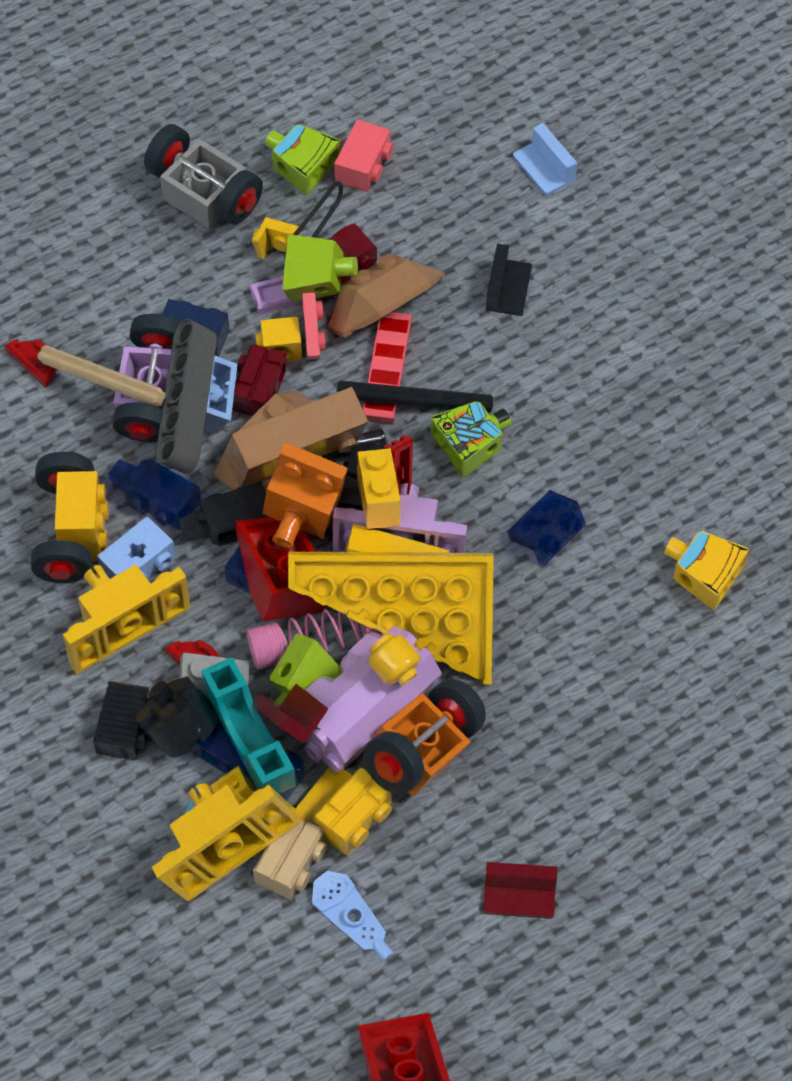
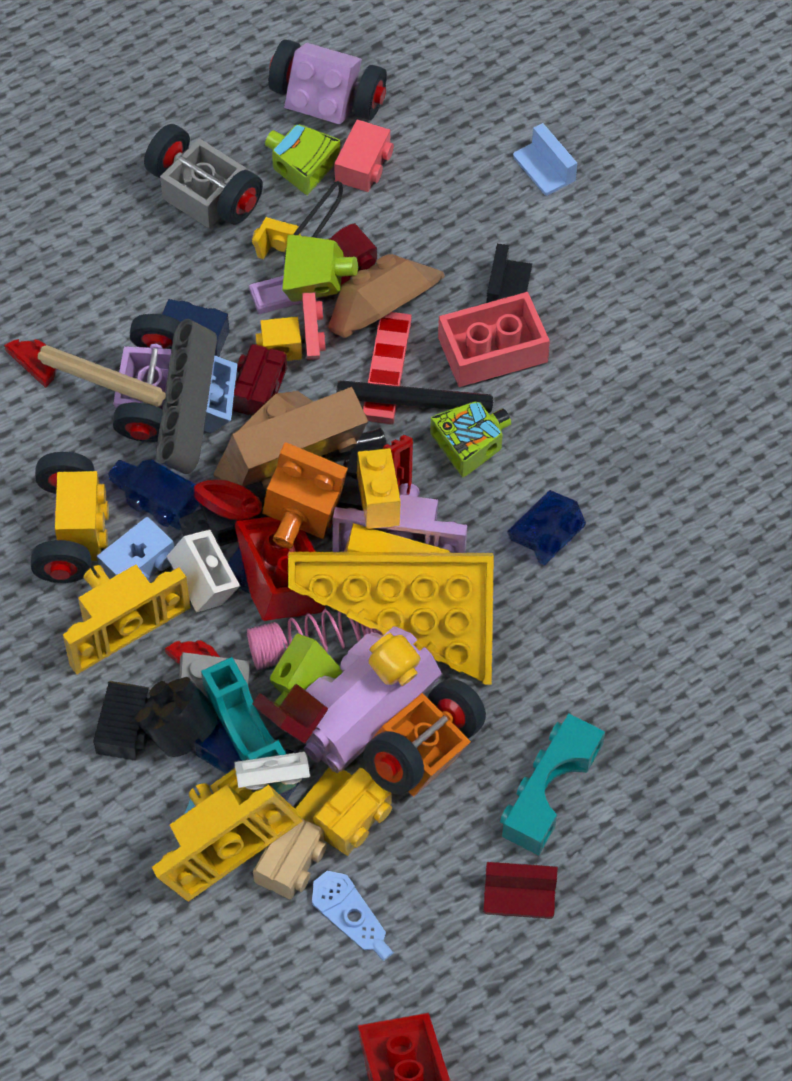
(206, 569): none -> white brick
(227, 499): none -> red arm
(284, 768): none -> white plate
(325, 82): none -> lavender brick
(493, 339): none -> coral brick
(571, 750): none -> teal arch
(707, 565): yellow torso -> none

